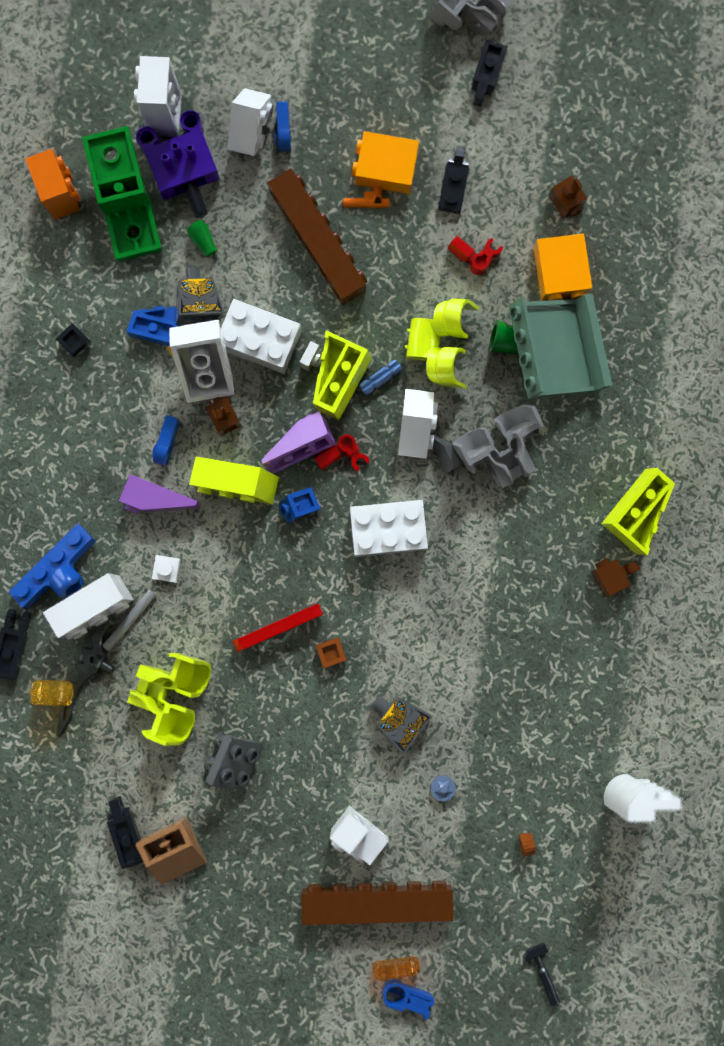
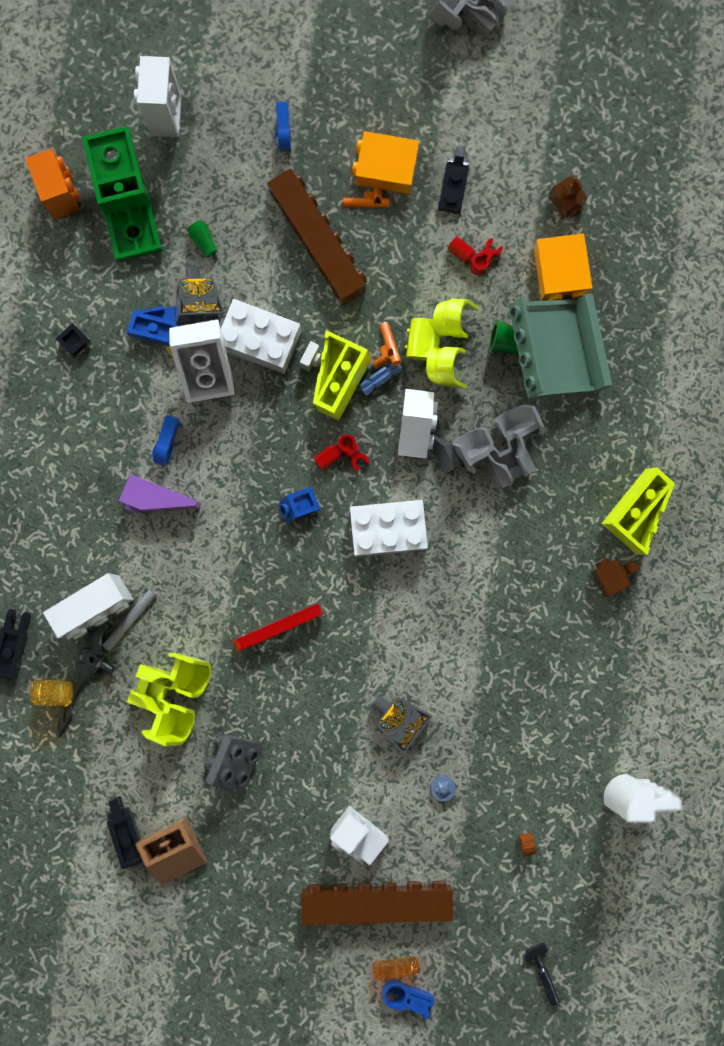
(55, 569): blue plate -> none
(166, 568): white plate -> none
(181, 162): dark purple piece -> none
(223, 415): reddish brown brick -> none
(234, 480): neon yellow wedge -> none
(247, 119): white brick -> none
(300, 442): slope -> none
(331, 652): dark orange plate -> none
(388, 349): none -> orange hose
(488, 70): black hinge -> none

